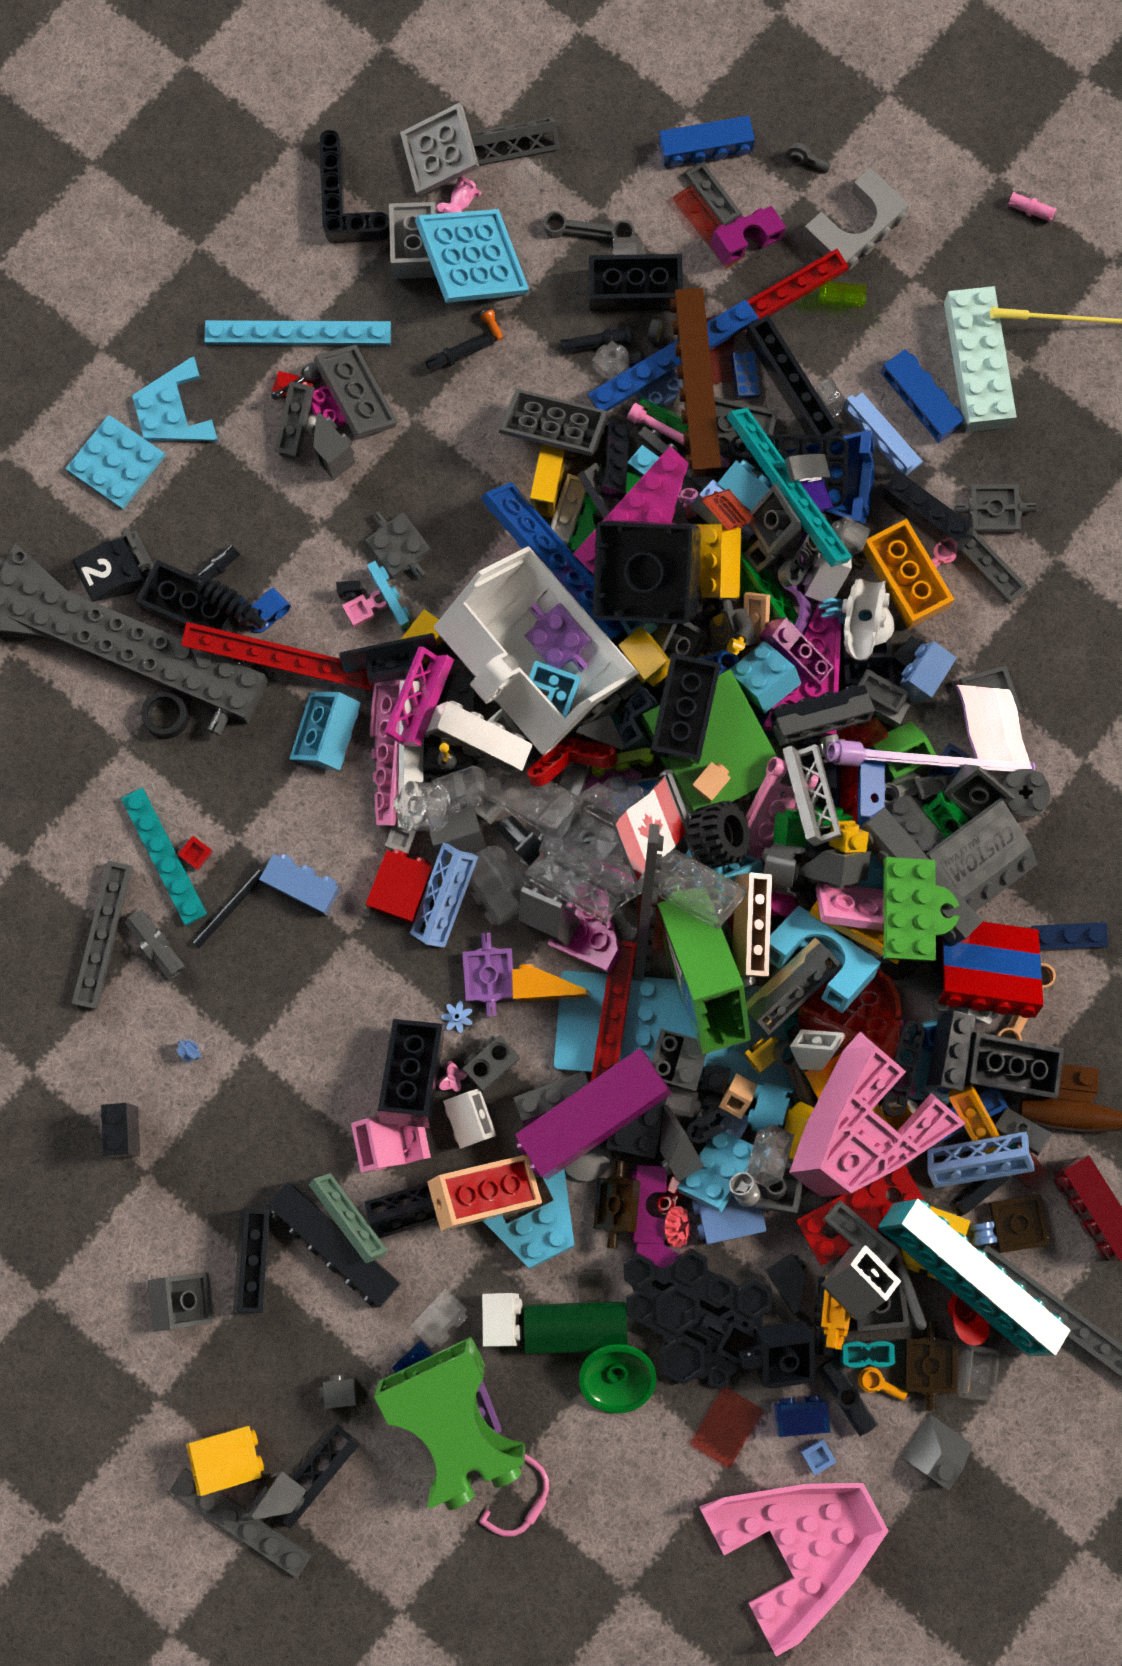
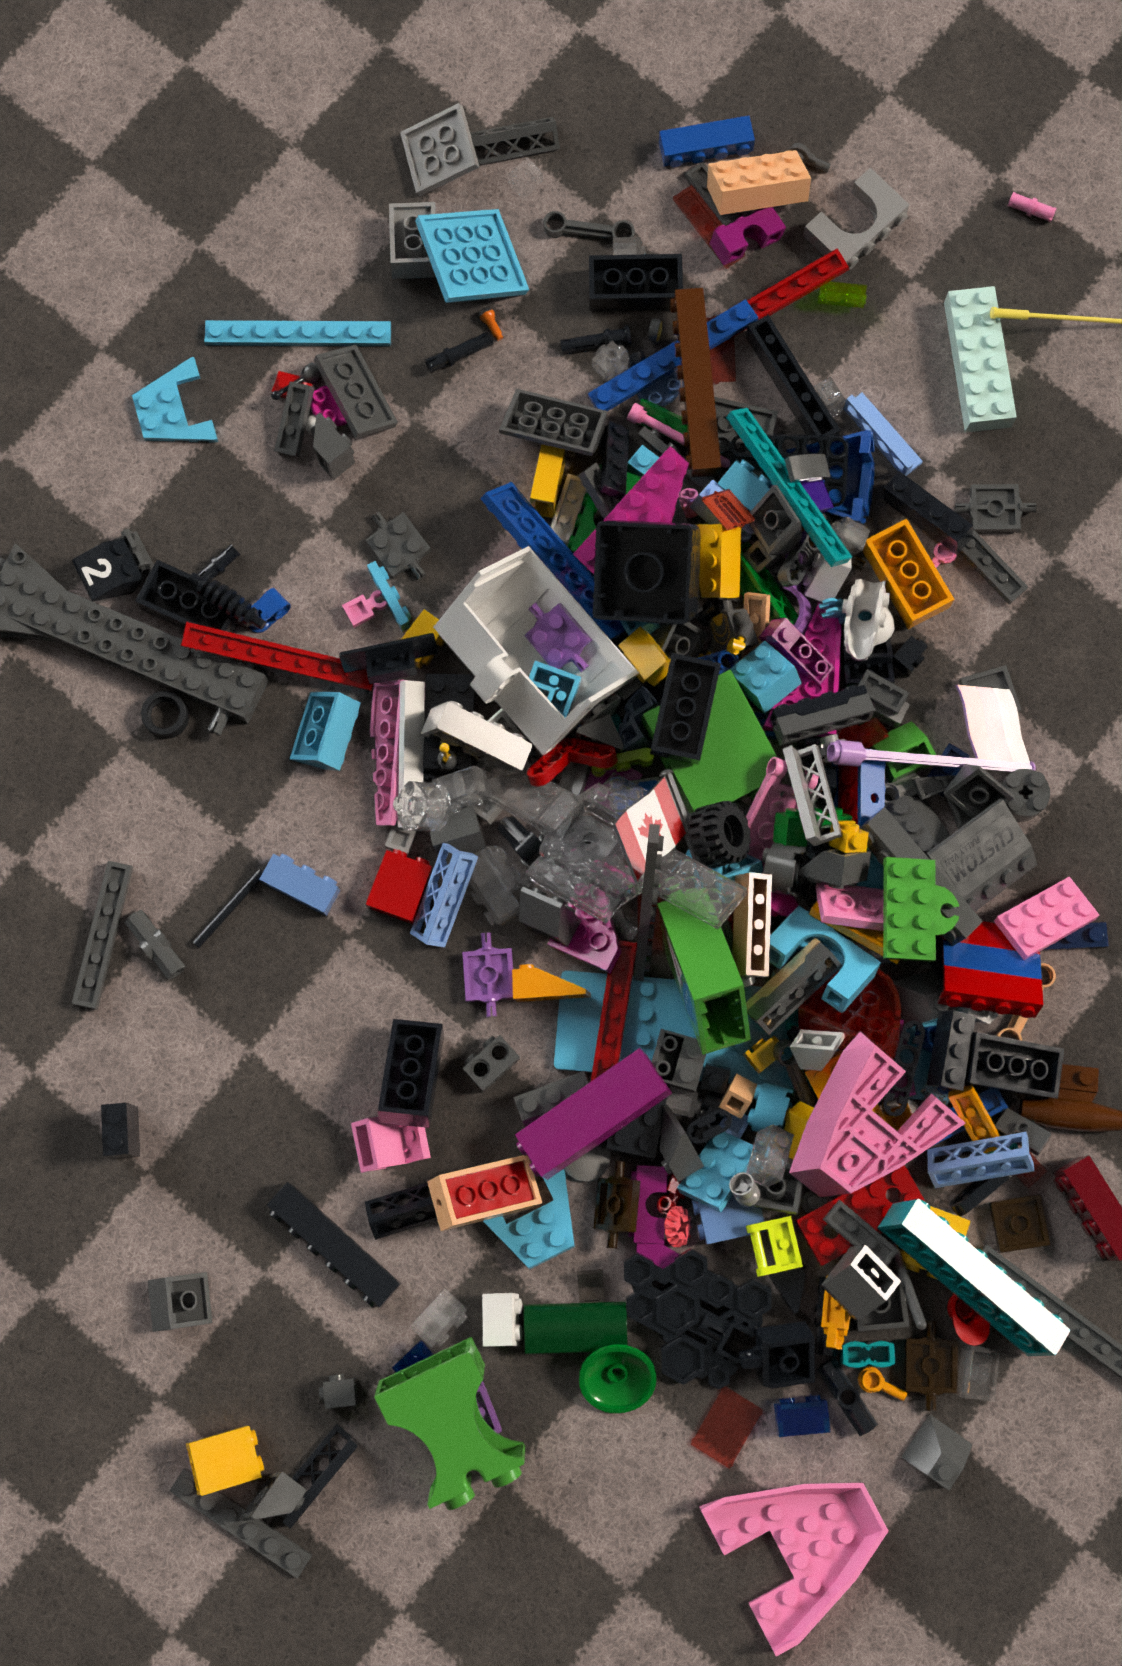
(115, 462): medium azure plate -> none
(164, 856): teal plate -> none
(188, 1050): medium blue plate -> none
(195, 853): red plate -> none
(251, 1260): black brick -> none
(335, 197): black beam -> none
(348, 1218): sand green plate -> none
(349, 589): black plate -> none
(422, 701): dark pink fence -> none
(452, 1077): bright pink piece -> none
(460, 197): bright pink animal -> none
(462, 1017): light blue plant -> none
(469, 1118): white brick -> none
(532, 1514): bright pink piece -> none
(711, 781): light nougat brick -> none
(745, 375): blue tile -> none
(758, 182): none -> light nougat brick
(782, 1243): none -> neon yellow plate
(818, 1457): medium blue plate -> none
(922, 395): blue brick -> none
(926, 671): medium blue slope -> none
(945, 814): green piece -> none
(983, 1233): medium blue wheel -> none
(1046, 918): none -> bright pink plate

